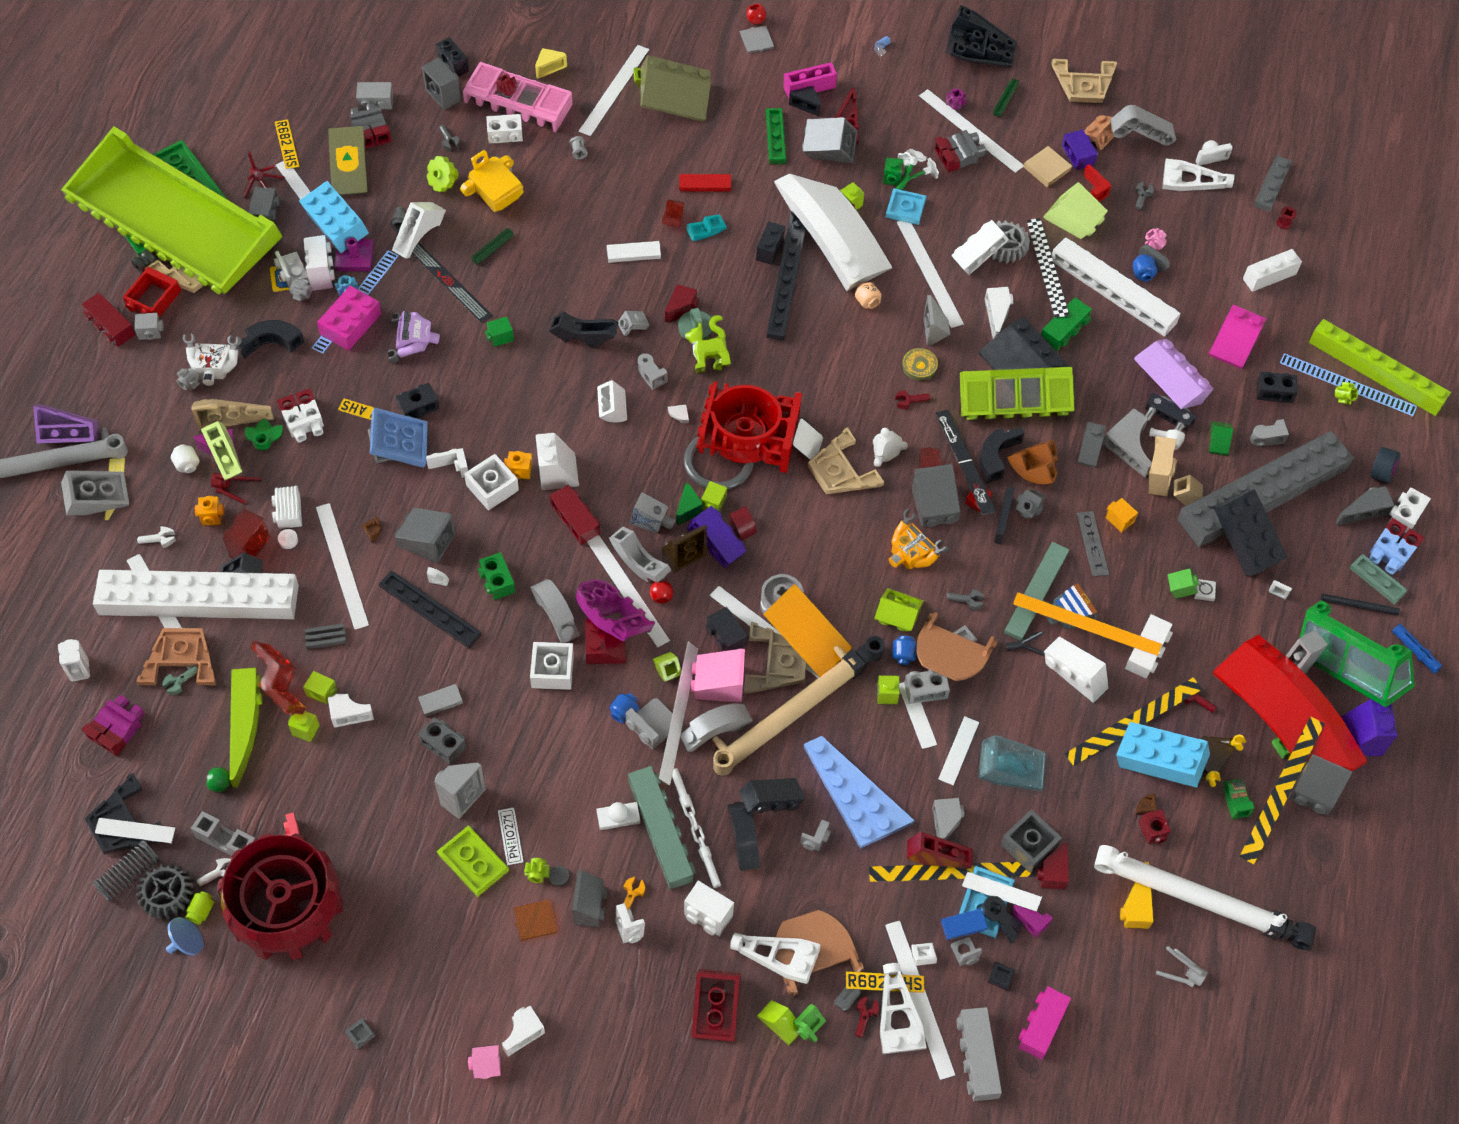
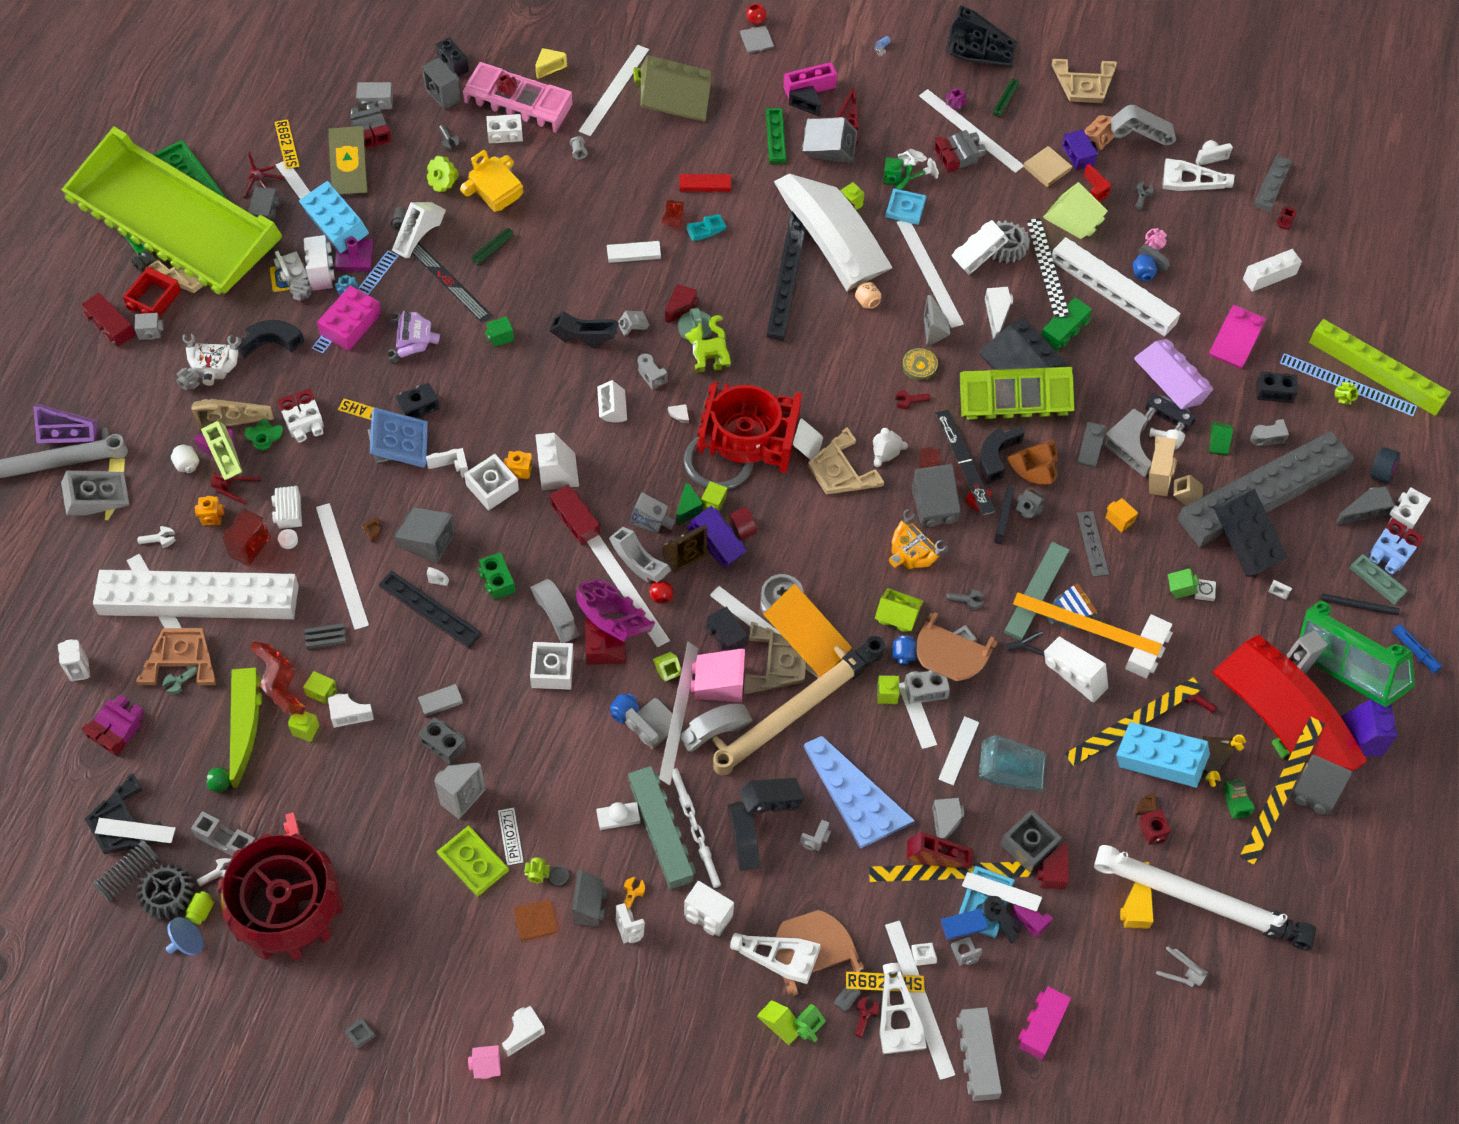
(243, 564): black slope -> none
(716, 1005): dark red slope -> none
(770, 243): black brick -> none
(1001, 976): black tile -> none

